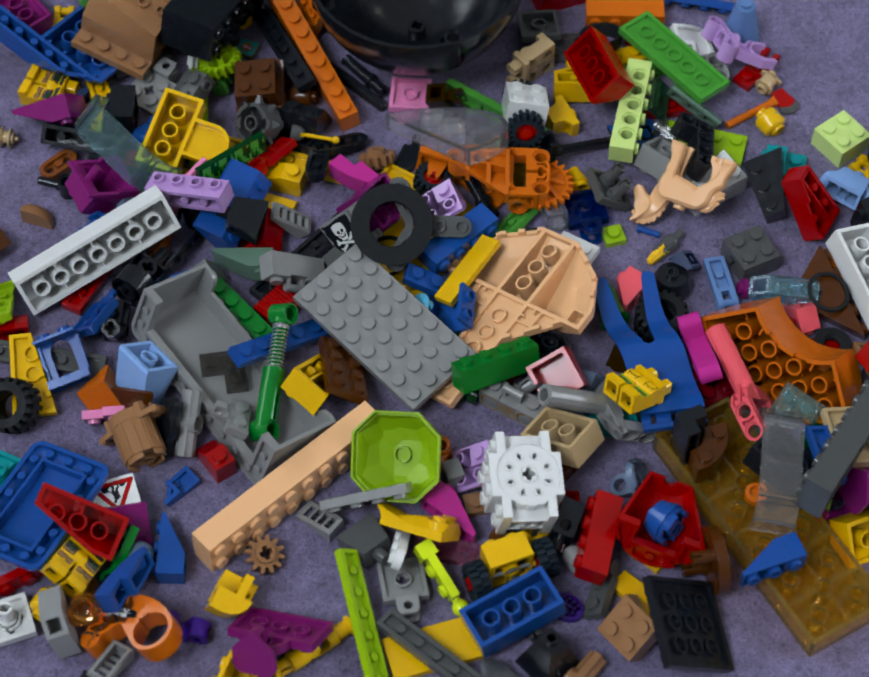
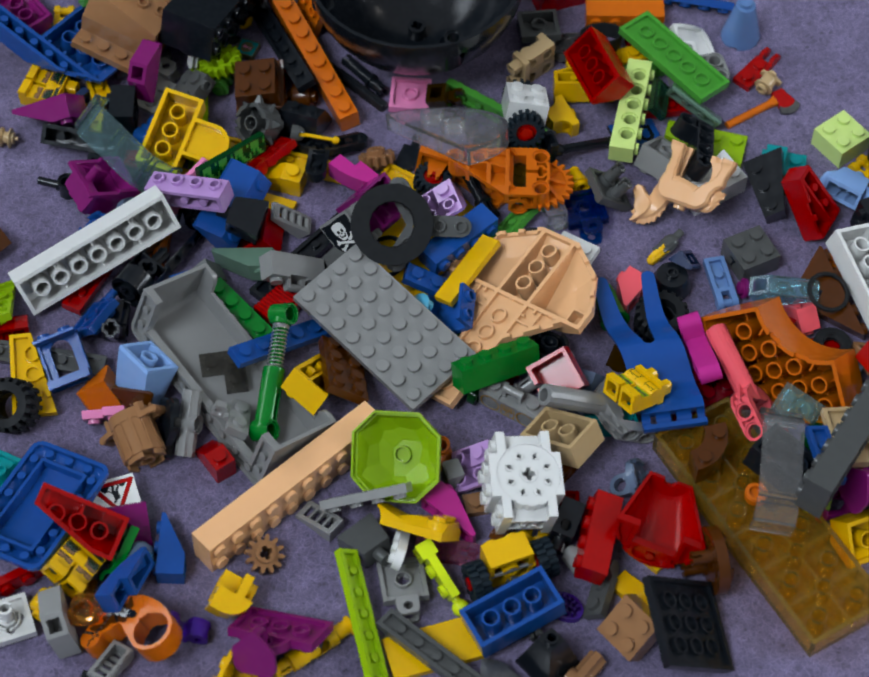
(37, 216): medium nougat brick -> none
(57, 165): dark orange plate -> none
(144, 69): none -> magenta slope
(180, 485): blue slope -> none
(613, 236): lime plate -> none
(641, 229): blue piece -> none
(662, 128): clear smoke piece -> none
(665, 521): blue cone -> none
(688, 431): black piece -> none
(731, 48): lavender piece -> none
(770, 122): yellow head -> none
(779, 556): blue slope -> none

